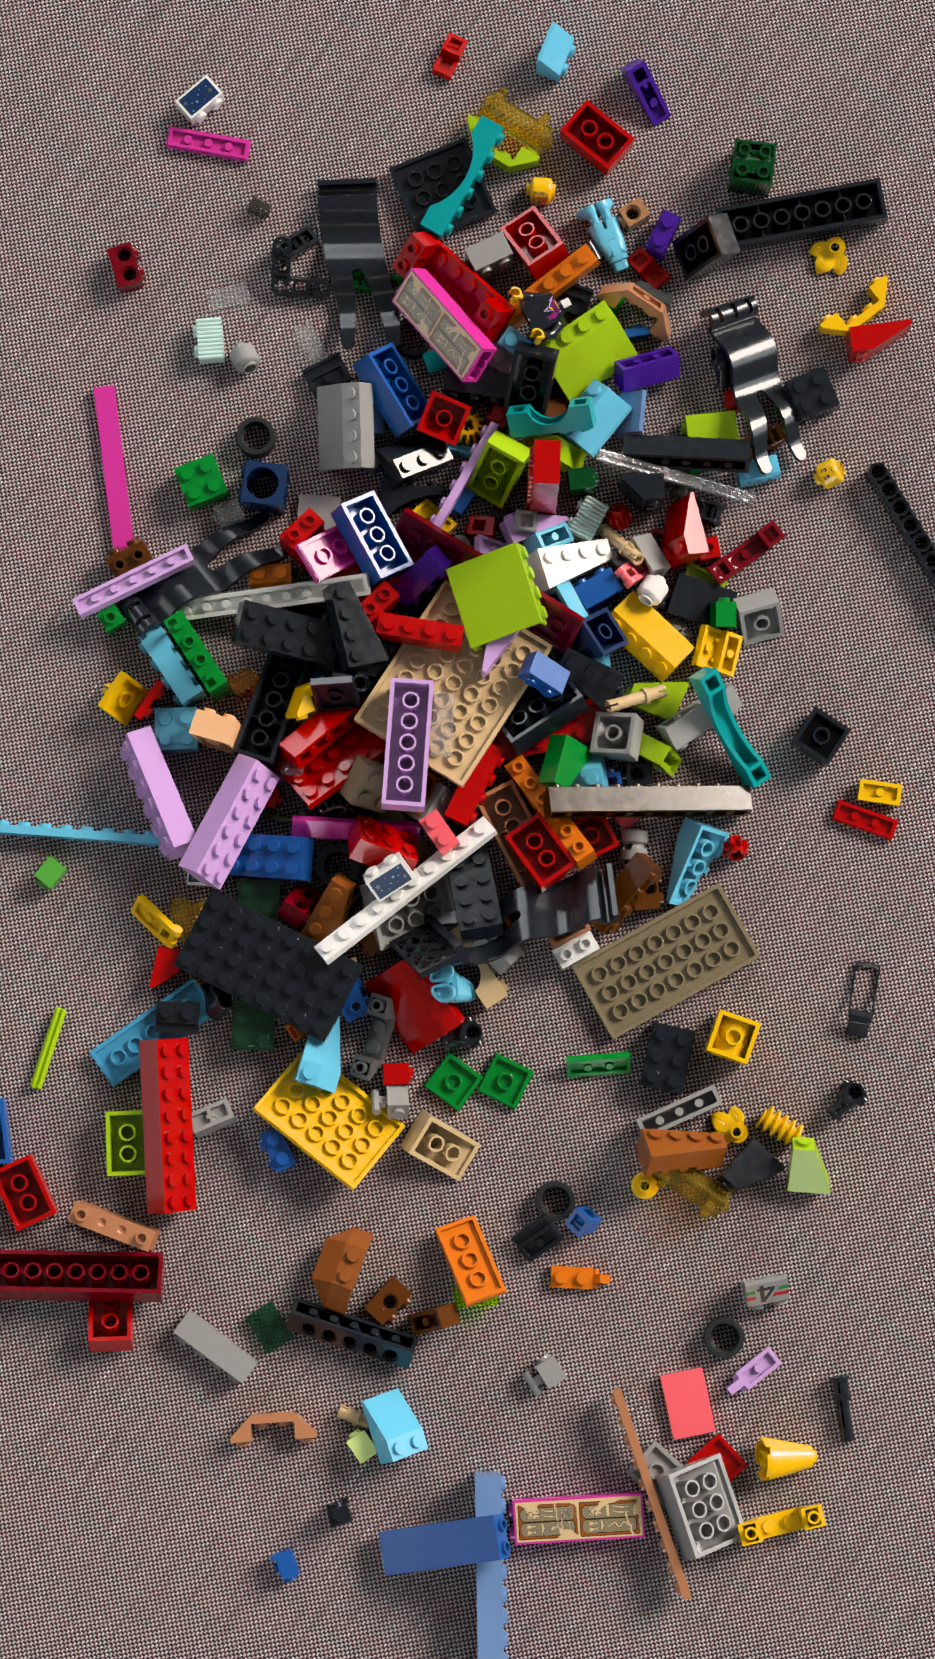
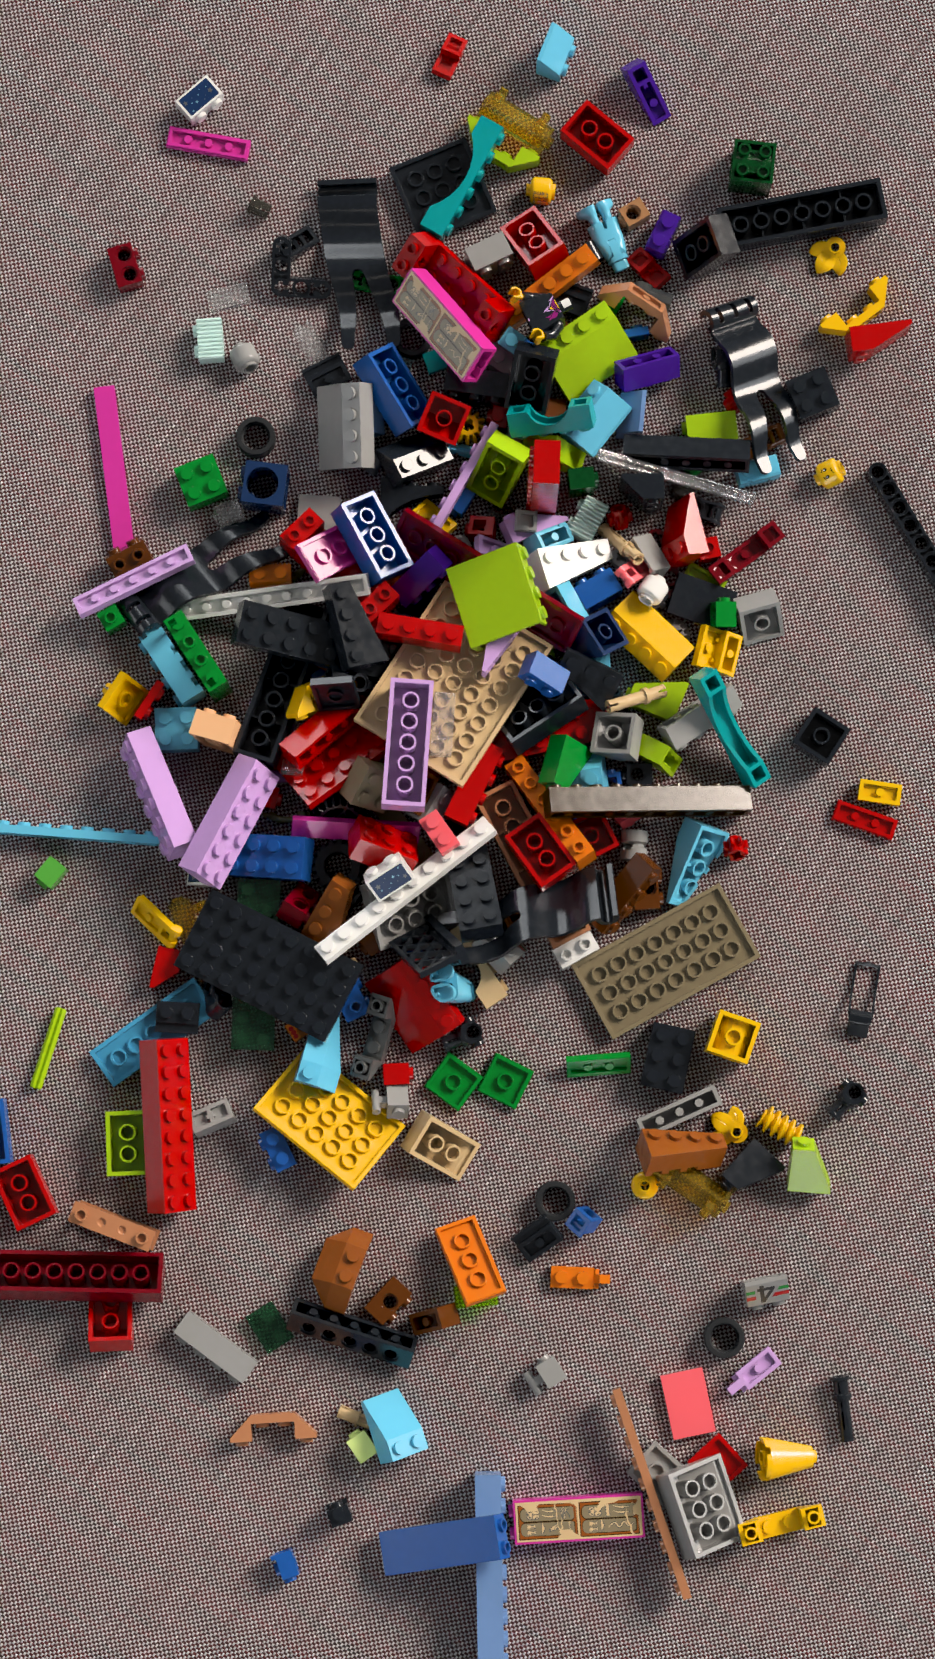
(243, 682): clear orange brick -> none

